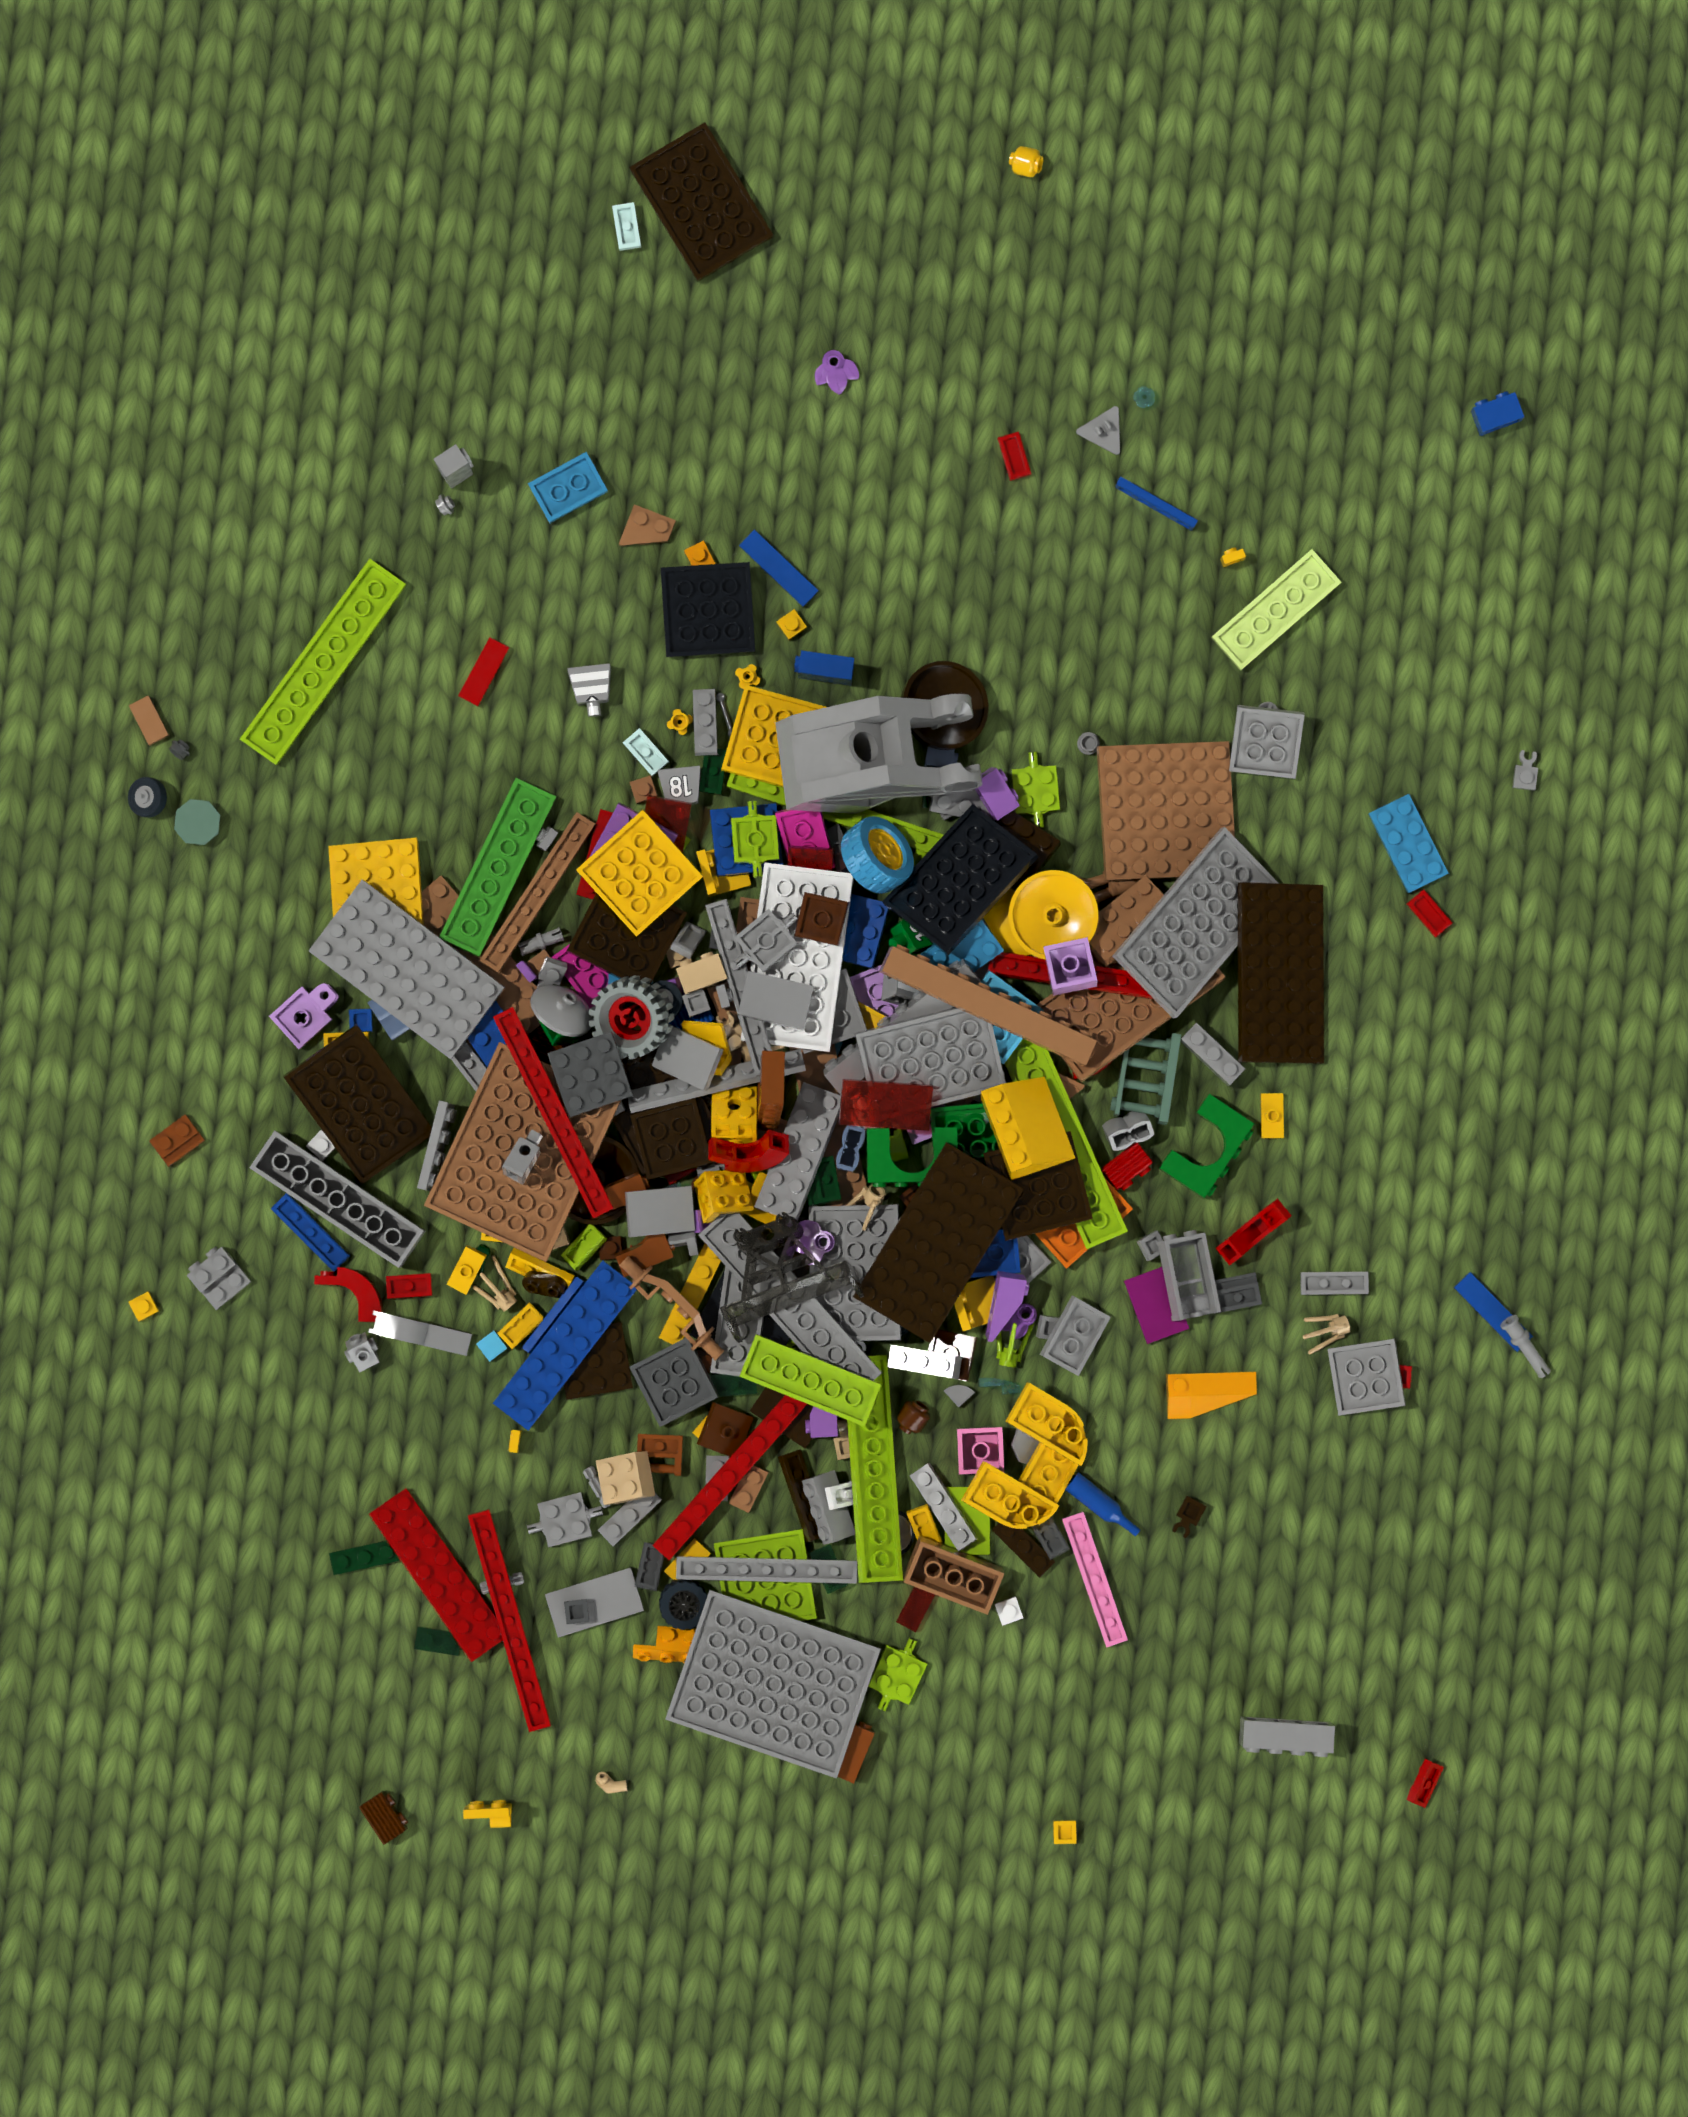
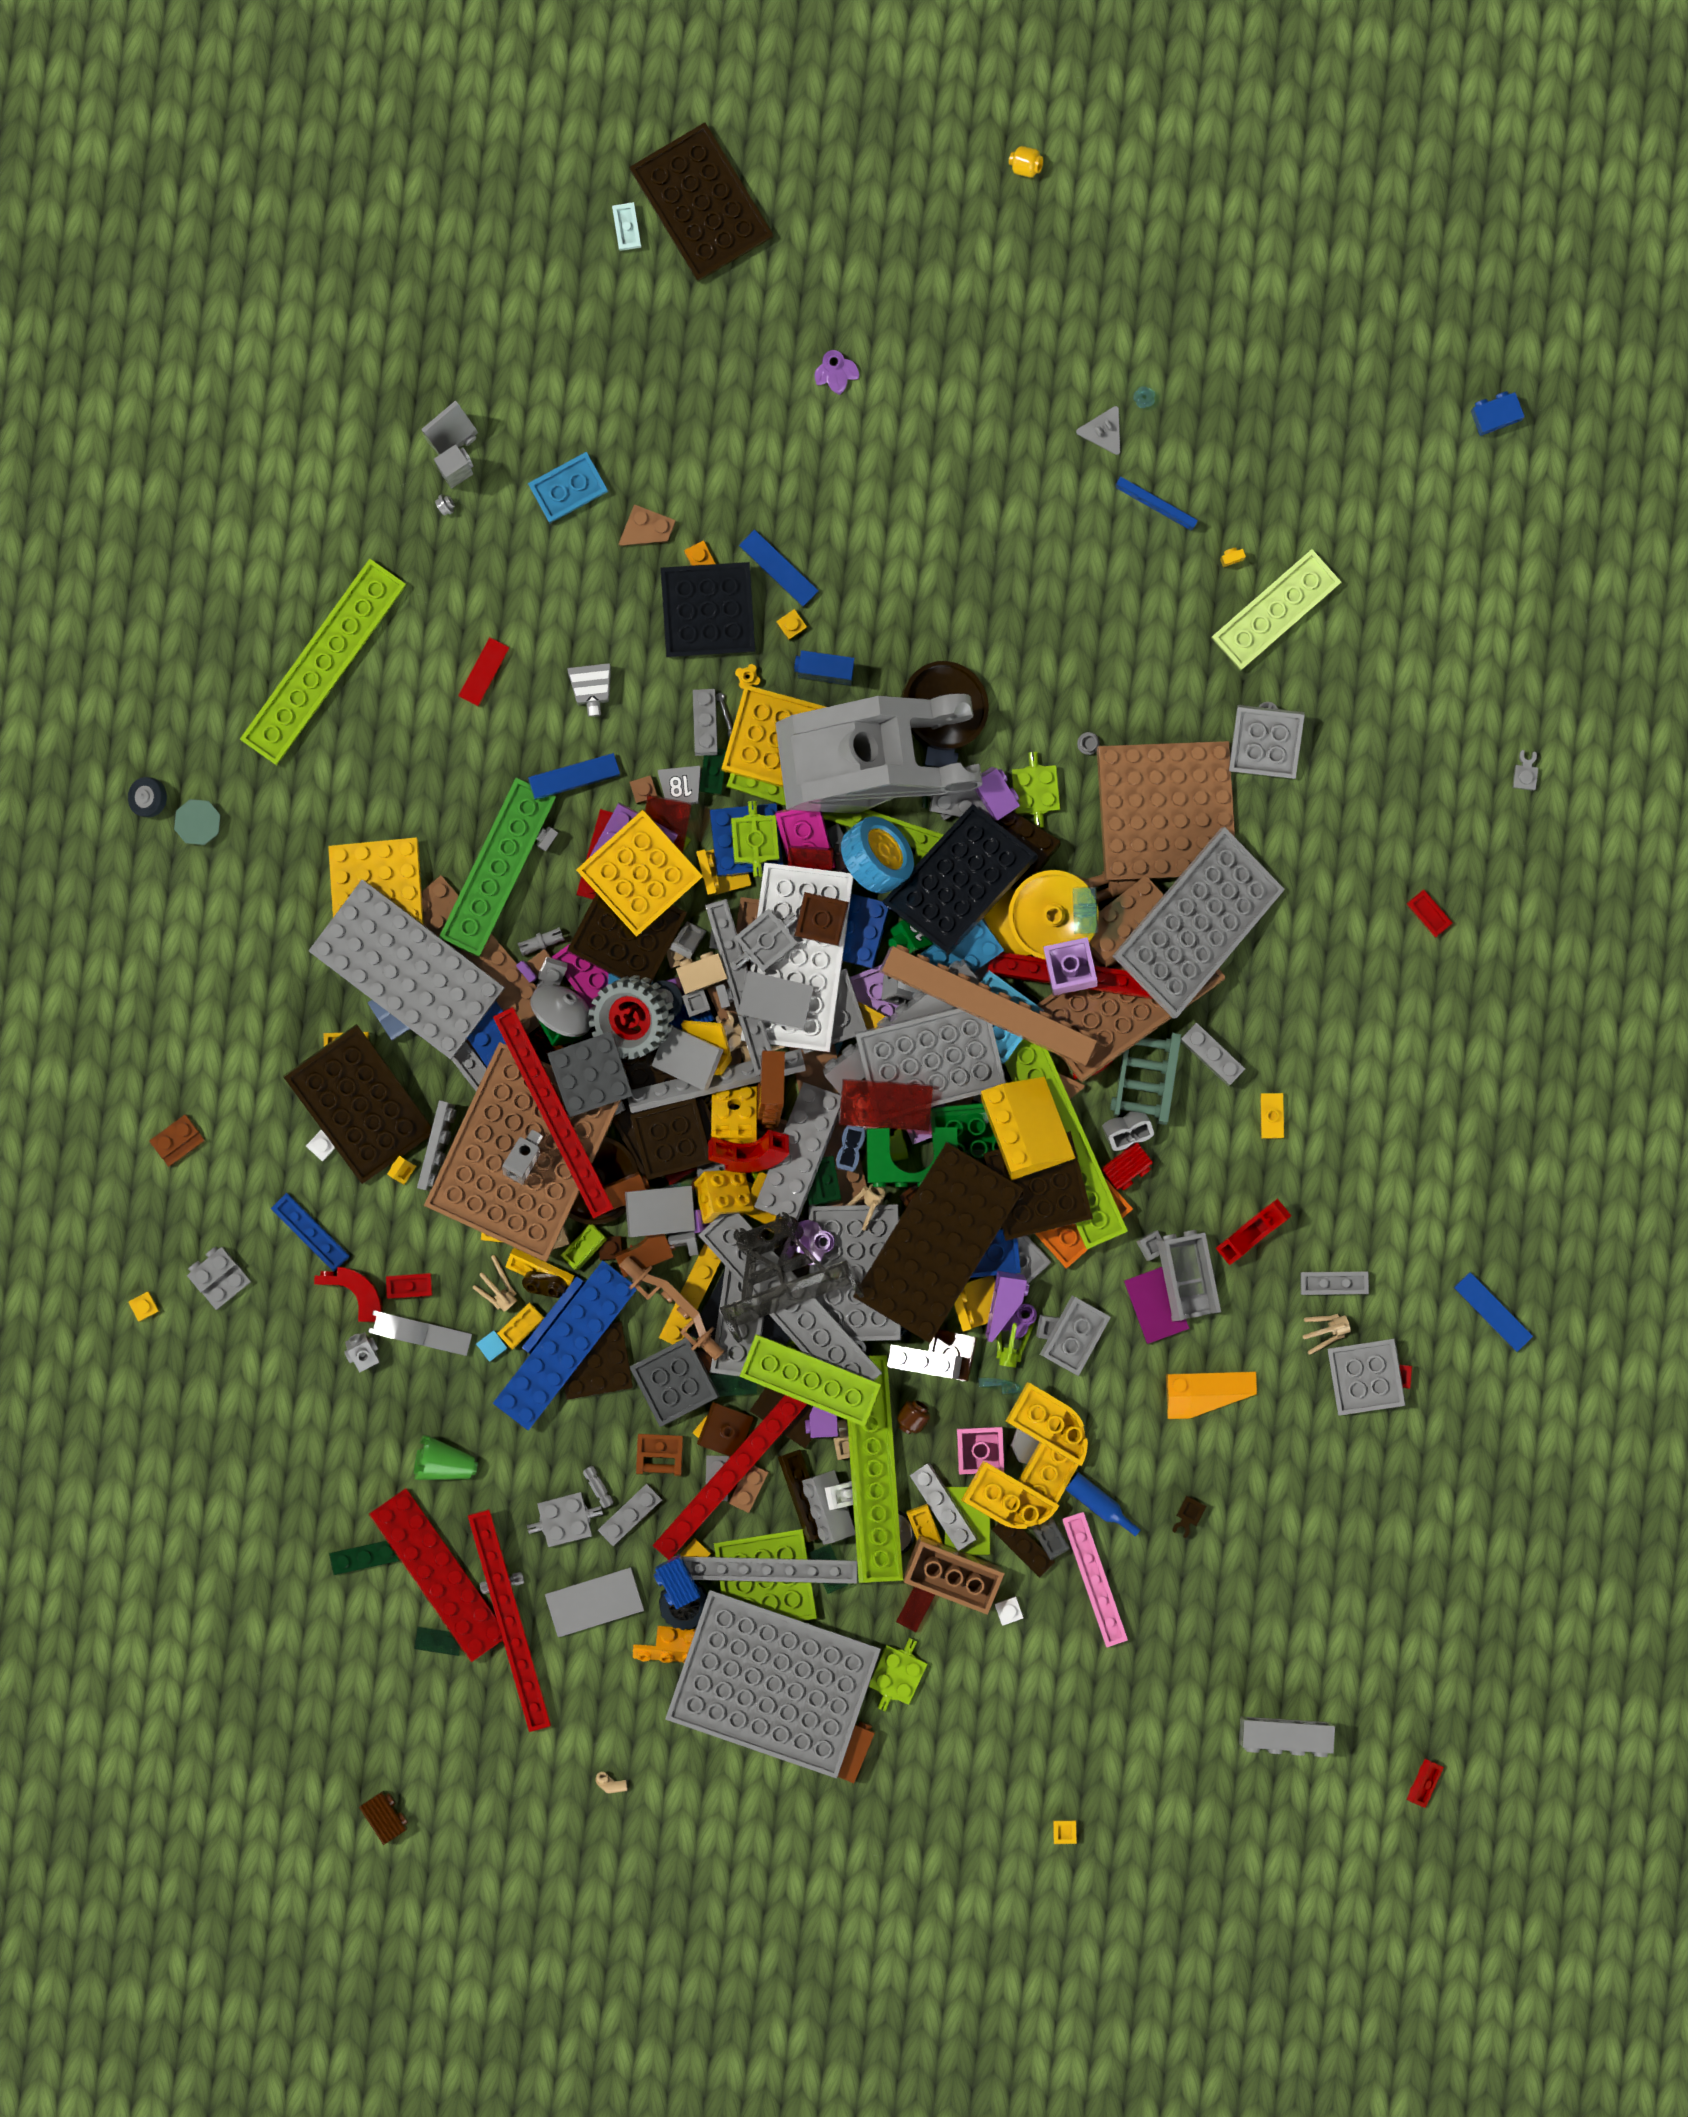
(148, 720): medium nougat tile -> none
(179, 749): dark grey plate -> none
(313, 1006): lavender plate -> none
(337, 1199): light grey brick -> none
(362, 1018): blue plate -> none
(401, 1170): none -> yellow plate
(442, 1461): none -> bright green cone
(449, 428): none -> light grey slope
(466, 1269): yellow plate -> none
(486, 1250): dark green hand -> none
(497, 1812): yellow plate -> none
(514, 1441): yellow tile -> none
(537, 892): medium nougat plate -> none
(574, 776): none -> blue tile
(576, 1611): dark grey plate -> none
(625, 1478): tan brick -> none
(645, 752): light aqua plate -> none
(649, 1568): dark grey plate -> none
(673, 723): yellow plate -> none
(677, 1582): none -> blue brick
(959, 1393): light grey tile -> none
(1014, 456): red tile -> none
(1085, 910): none -> clear light blue brick
(1233, 1129): green arch -> none
(1238, 1292): dark grey plate -> none
(1280, 973): dark brown plate -> none
(1408, 843): dark azure plate -> none
(1520, 1338): light grey pin -> none

